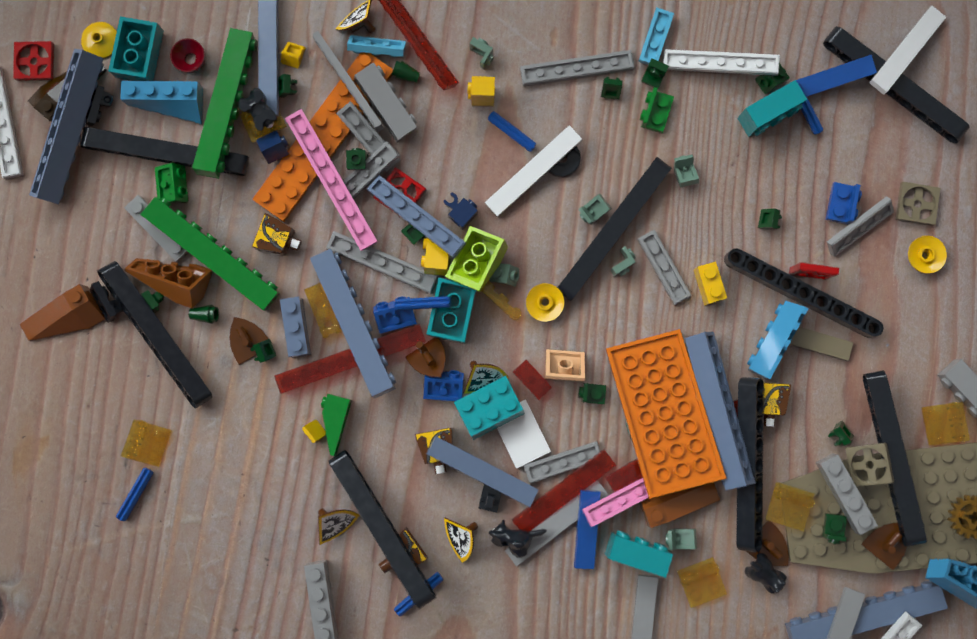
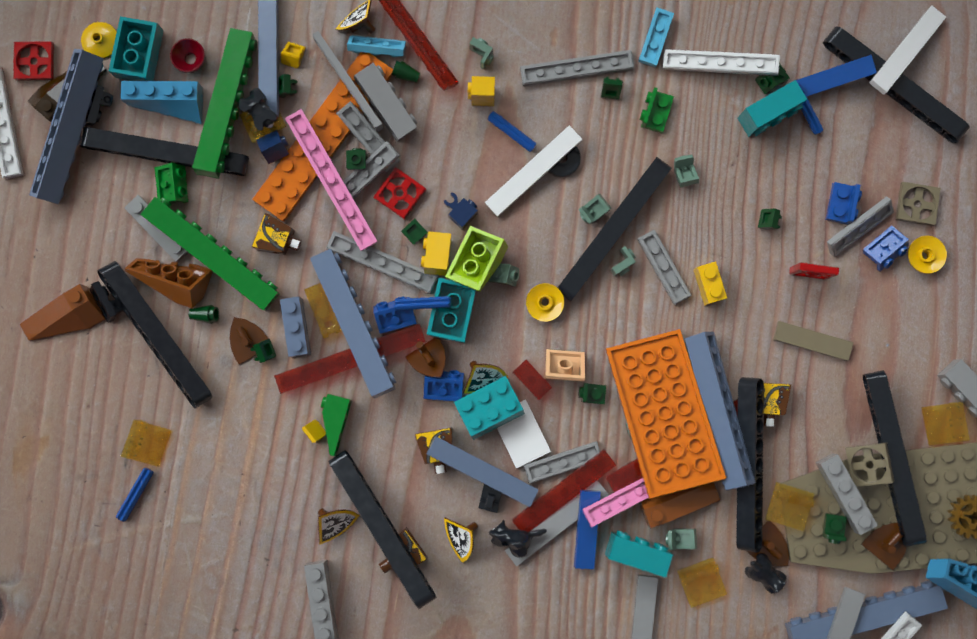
(153, 300): dark green tile -> none
(407, 603): blue axle -> none
(416, 216): sand blue tile -> none
(501, 301): clear yellow plate -> none
(654, 73): dark green bracket -> none
(777, 340): dark azure wedge -> none
(812, 293): black beam -> none
(843, 433): dark green tile -> none
(887, 248): none -> bracket

